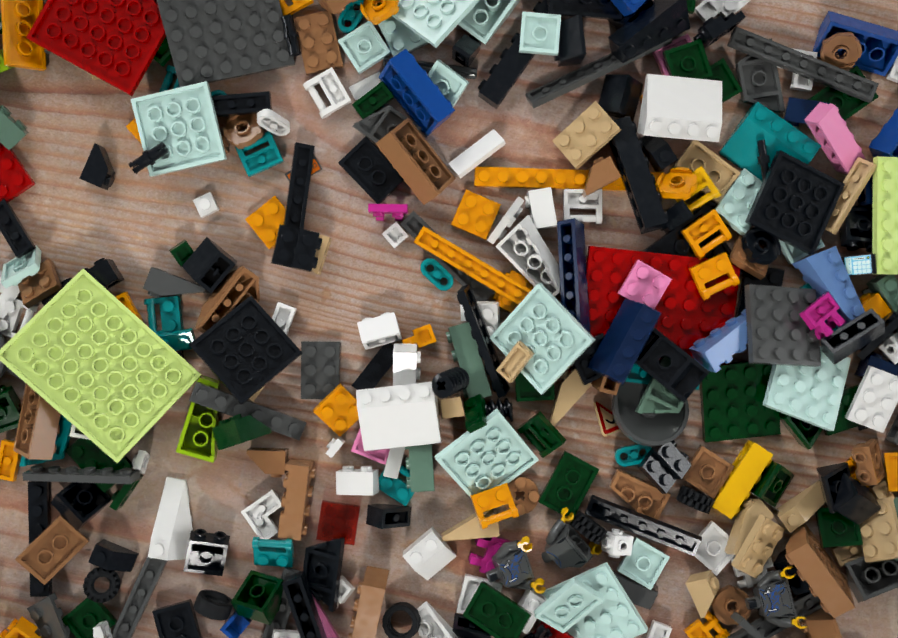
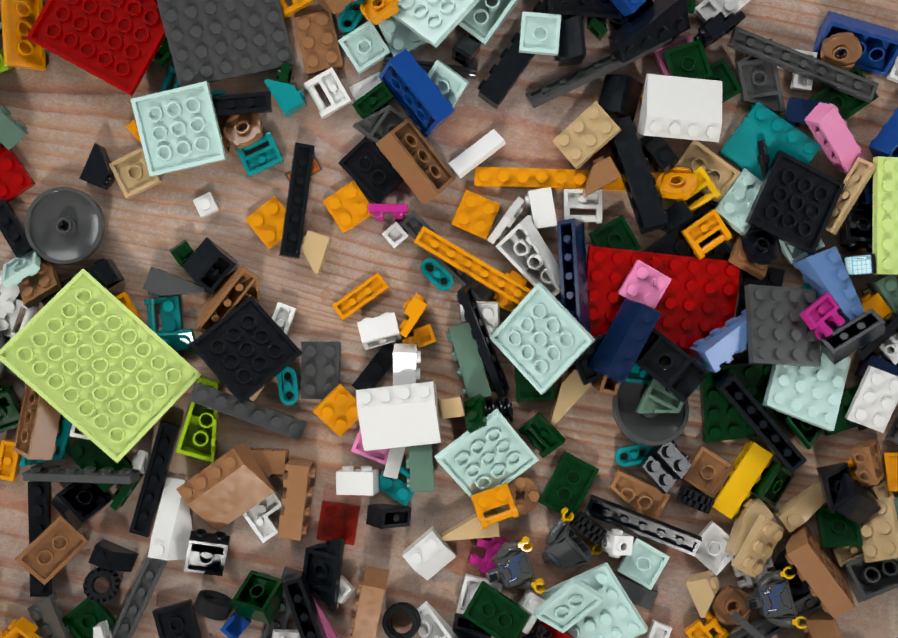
(64, 225): none -> dark grey dish
(133, 173): none -> tan plate
(148, 157): black pin -> none
(154, 478): none -> black plate
(227, 488): none -> medium nougat slope
(238, 430): dark green slope -> none
(273, 122): white plate -> none
(273, 552): teal plate -> none
(284, 73): none -> dark green plate
(286, 385): none -> teal plate
(287, 96): none -> teal slope
(291, 35): black pin -> none
(296, 248): black plate -> none
(334, 446): white plate -> none
(348, 206): none -> light orange plate
(360, 296): none -> light orange tile
(414, 309): none -> light orange plate
(450, 382): black piece -> none
(515, 361): tan tile -> none
(597, 28): none -> dark green plate
(605, 419): piece -> none
(615, 235): none -> dark green plate
(711, 270): light orange plate -> none
(759, 421): none -> black brick

